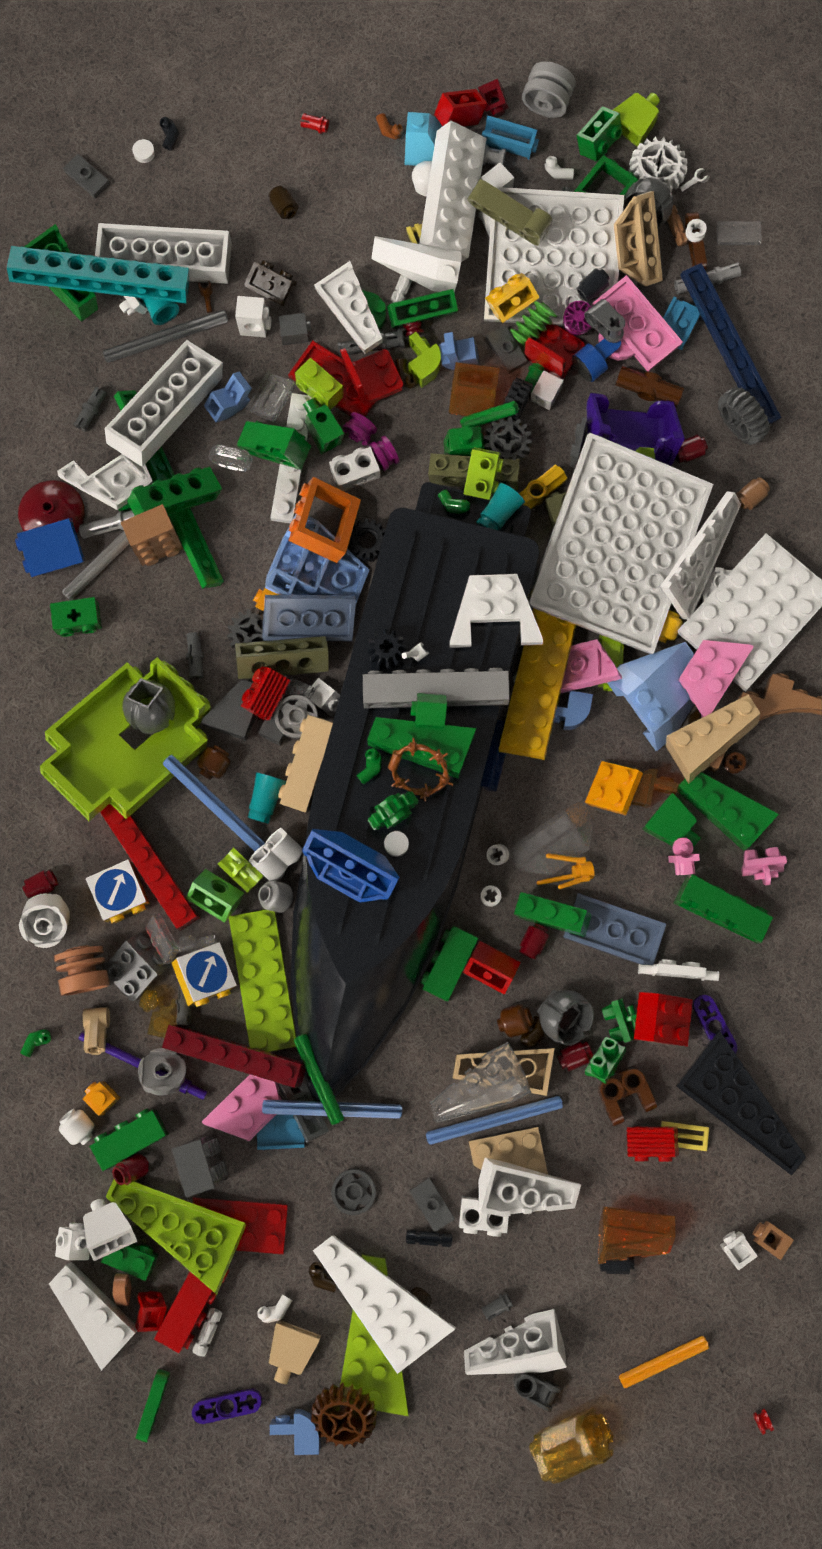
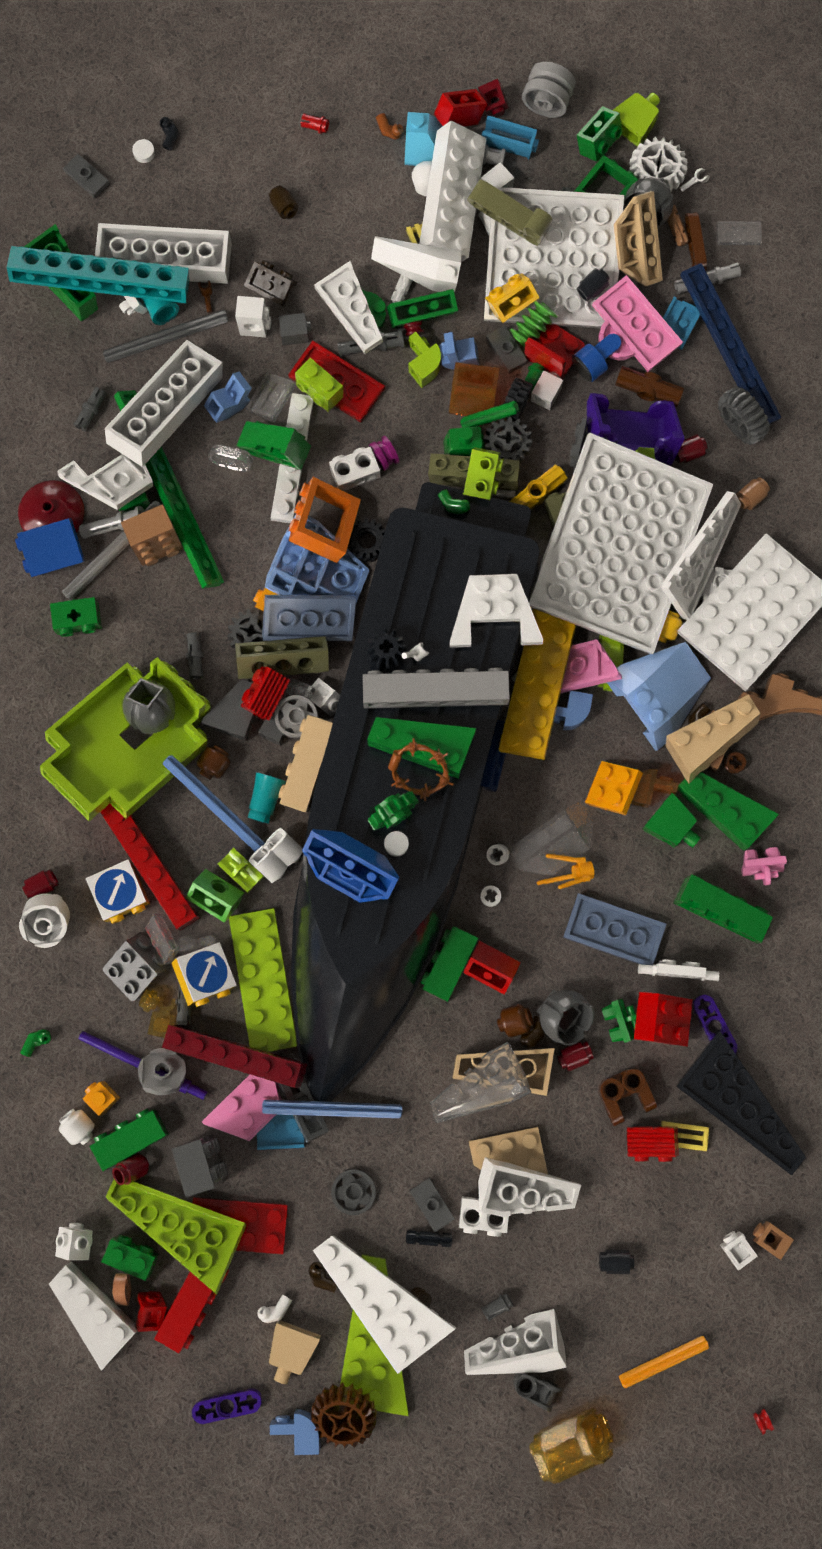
(81, 970): nougat wheel -> none
(95, 1025): tan piece -> none
(106, 1229): white torso -> none
(152, 1405): green beam -> none
(205, 490): green brick -> none
(207, 1332): white axle -> none
(275, 896): light grey head -> none
(322, 1088): green axle -> none
(326, 433): green torso -> none
(359, 428): magenta wheel -> none
(373, 376): red piece -> none
(373, 766): green arm -> none
(408, 379): dark brown arm -> none
(429, 709): green brick -> none
(494, 1120): medium blue axle -> none
(500, 507): teal plant -> none
(534, 941): dark red brick -> none
(552, 914): green brick -> none
(556, 171): white arm -> none
(574, 318): magenta wheel -> none
(605, 1060): green hips -> none
(606, 321): dark grey piece -> none
(634, 1233): clear orange wedge -> none
(683, 858): bright pink hips -> none
(697, 236): white bush -> none
(712, 672): bright pink wing -> none

